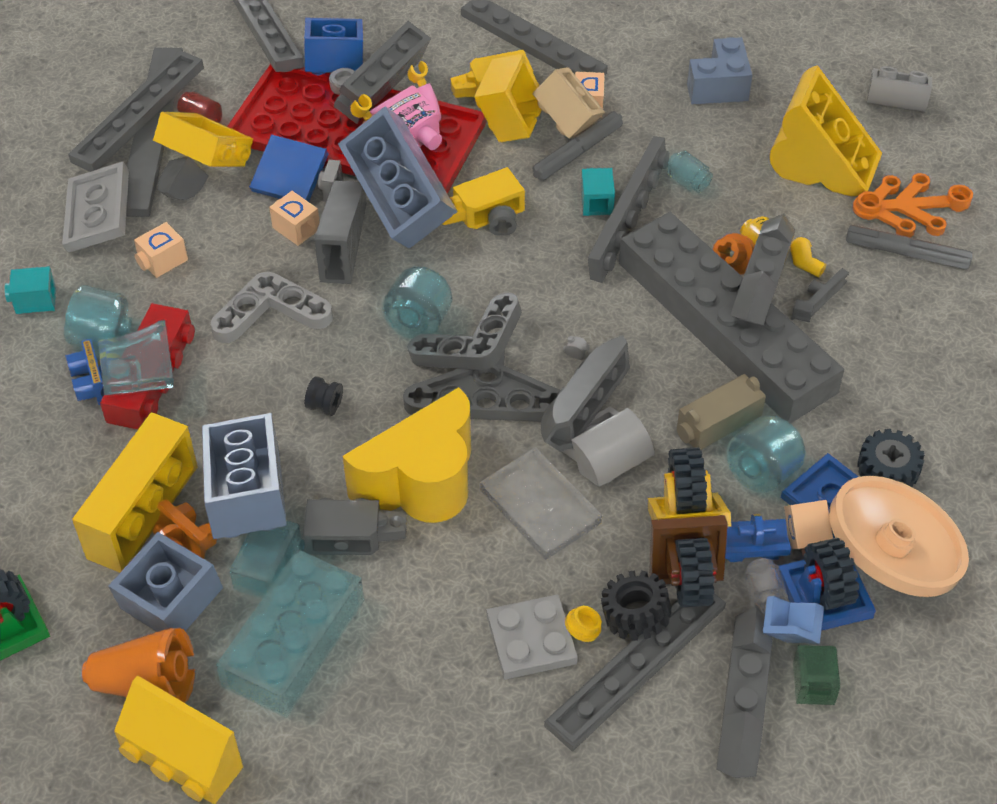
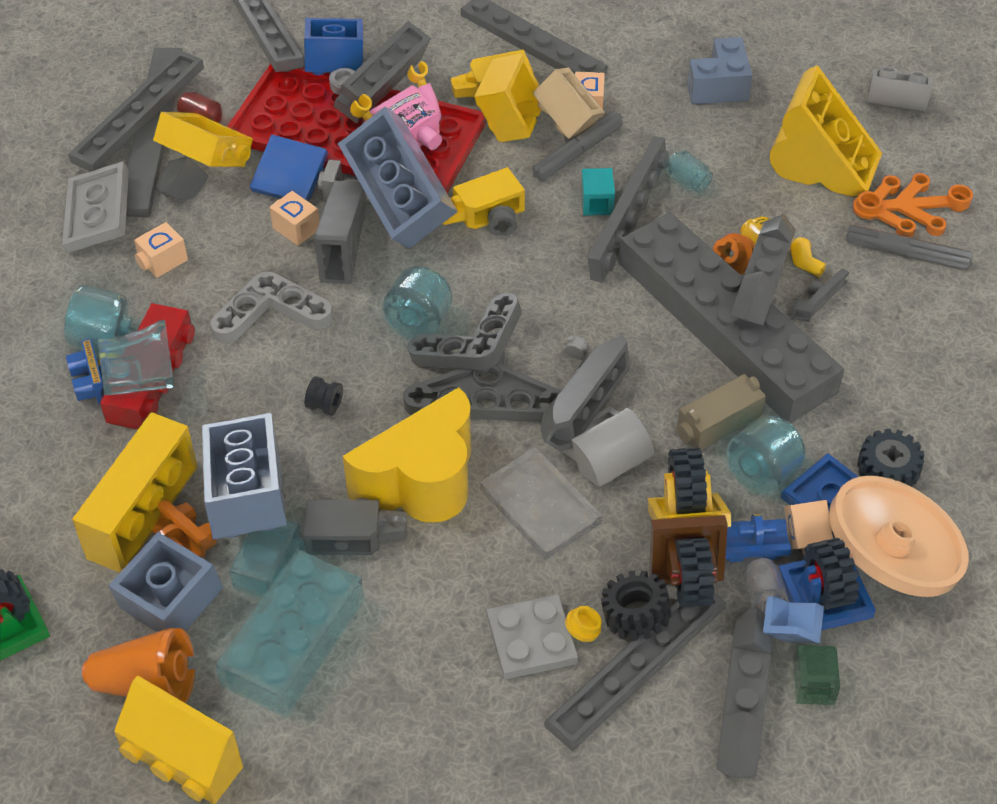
(31, 290): teal brick -> none

